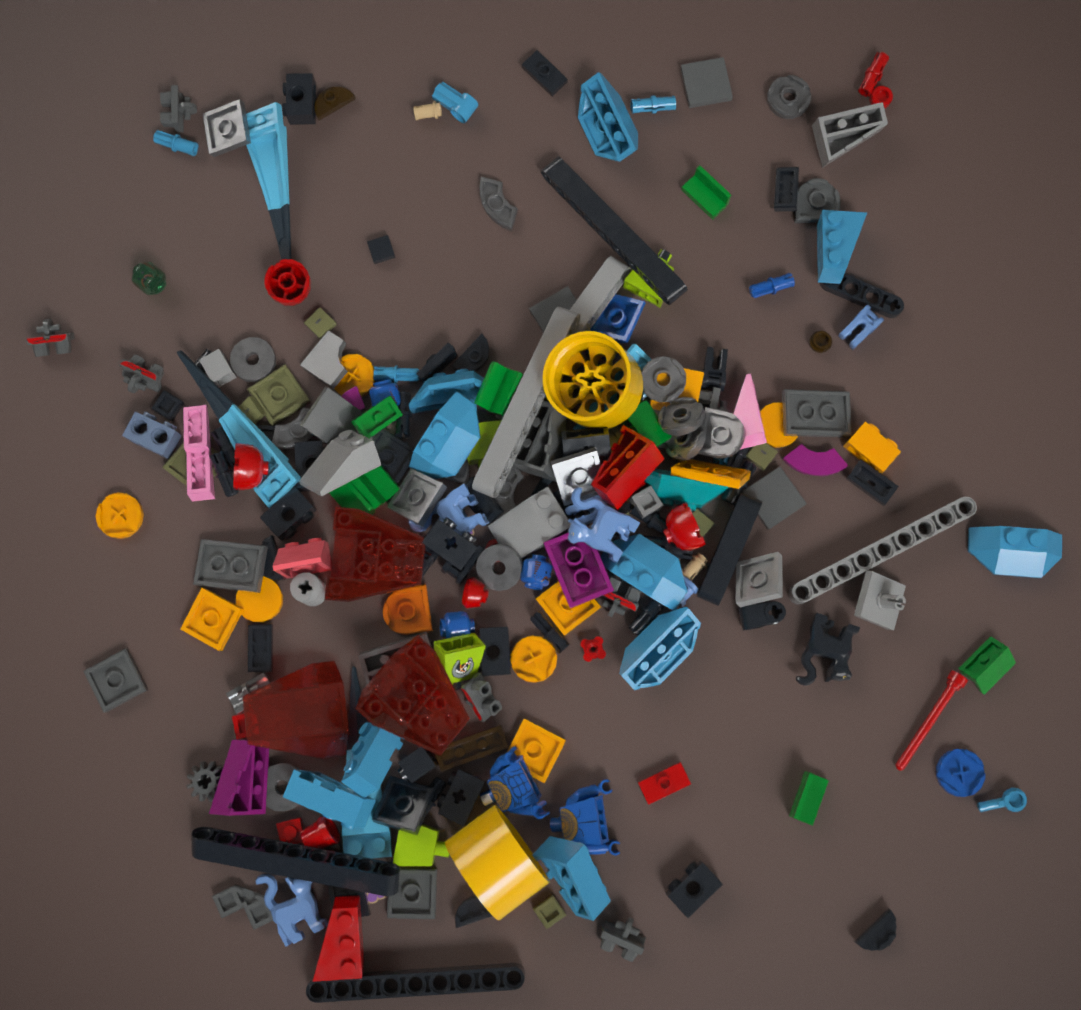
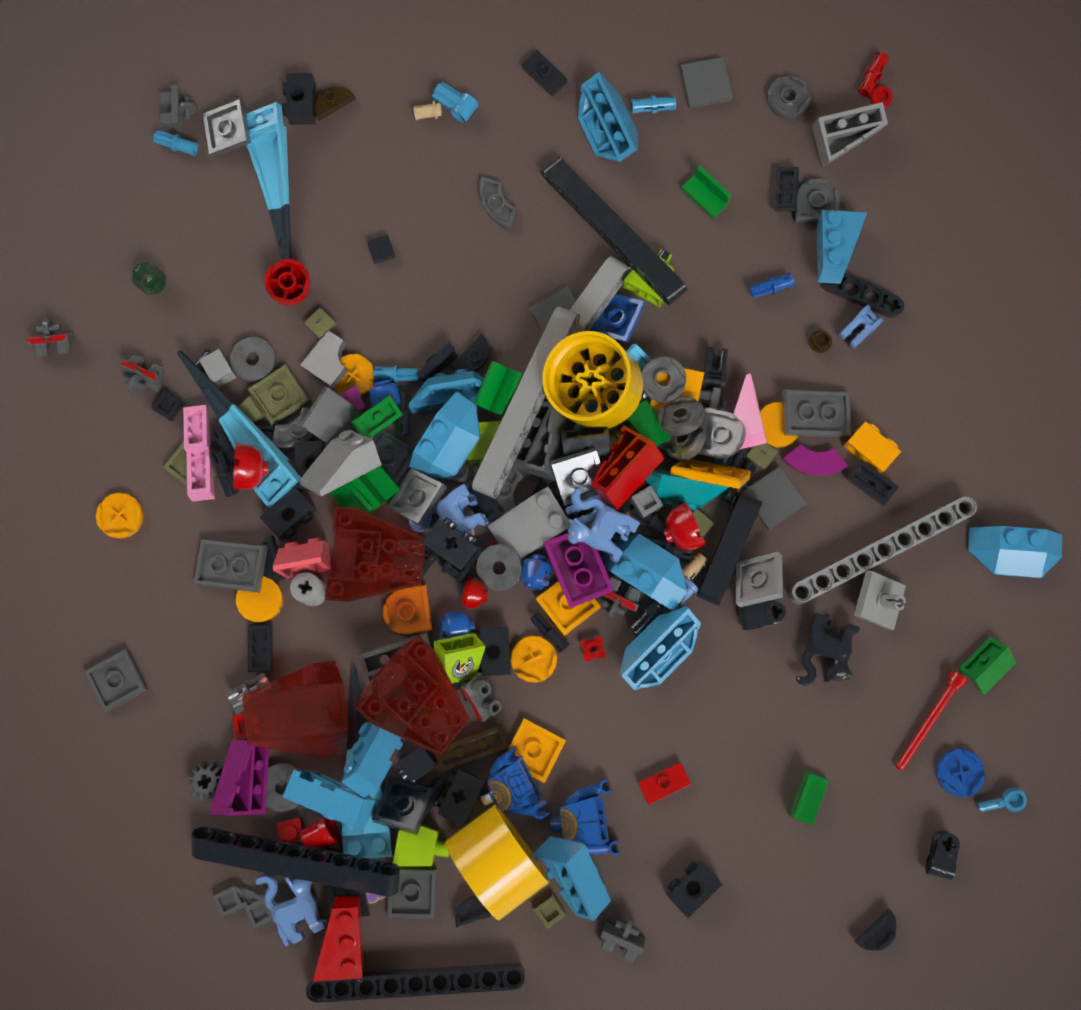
(151, 436): sand blue brick -> none
(212, 619): light orange tile -> none
(942, 858): none -> black piece

